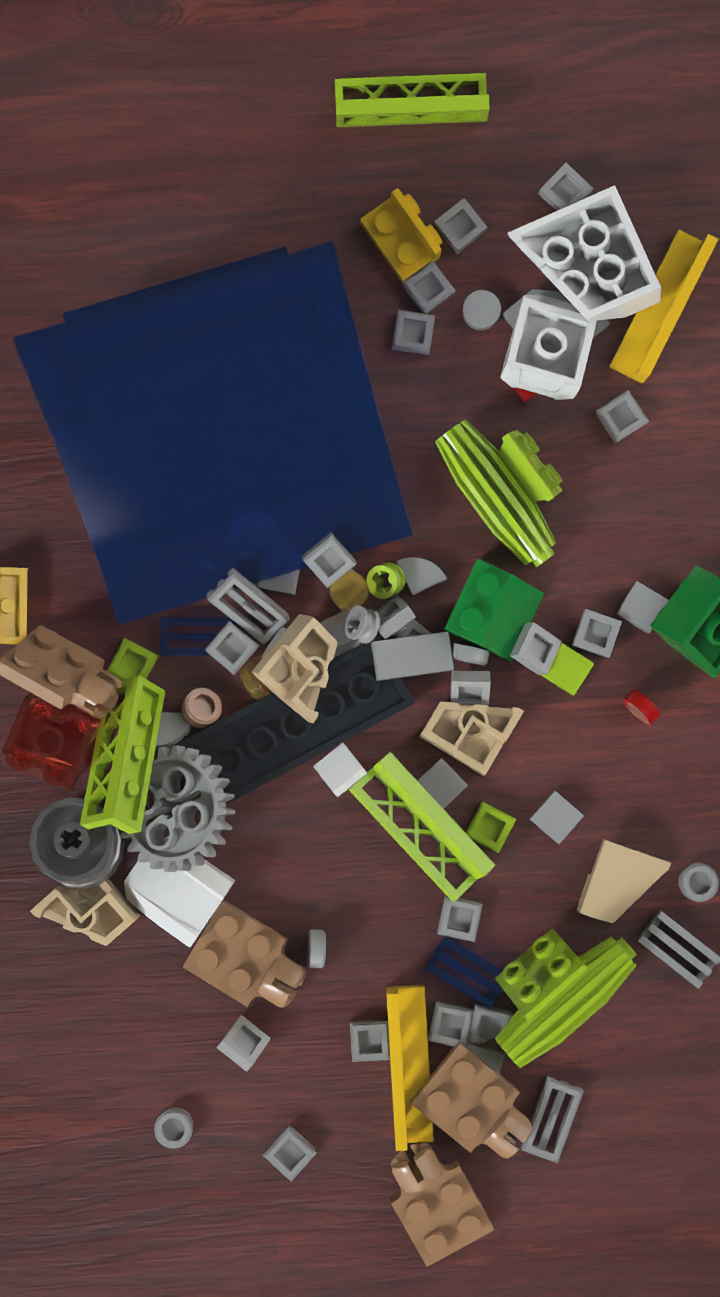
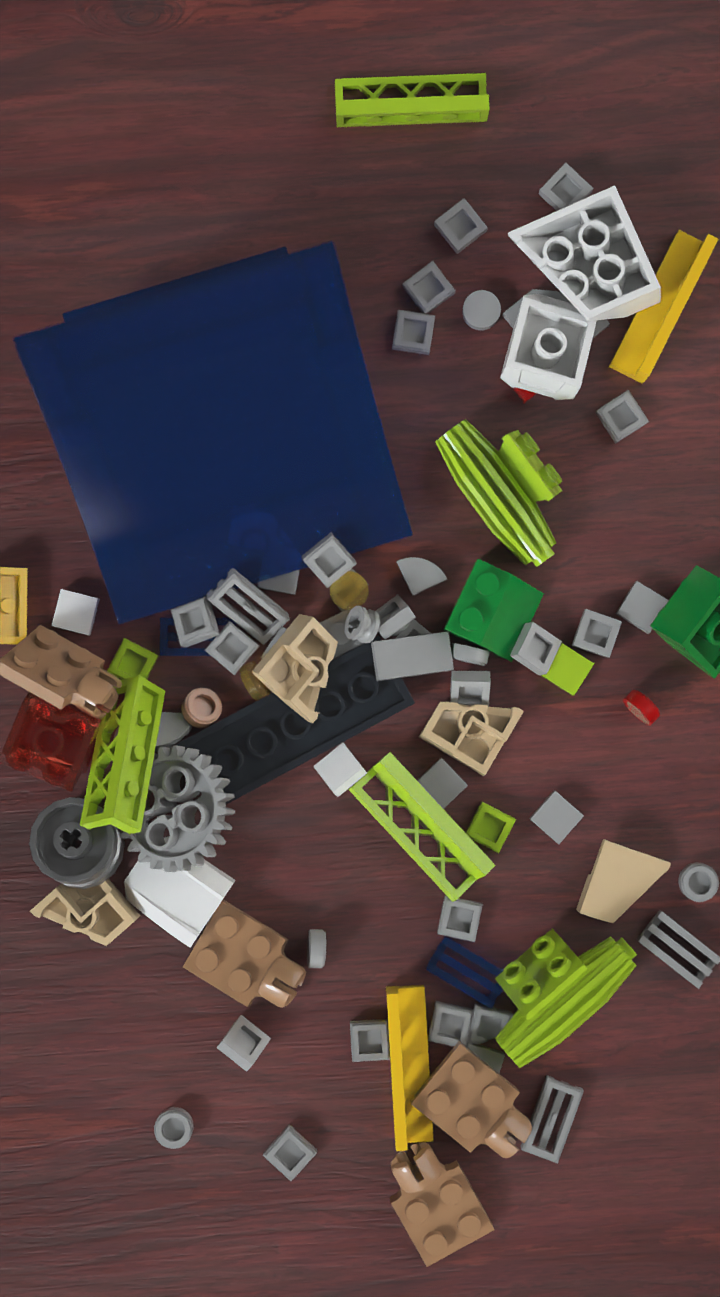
(75, 612): none -> white tile
(195, 622): none -> light grey tile
(396, 578): lime bush -> none
(402, 235): yellow bracket -> none

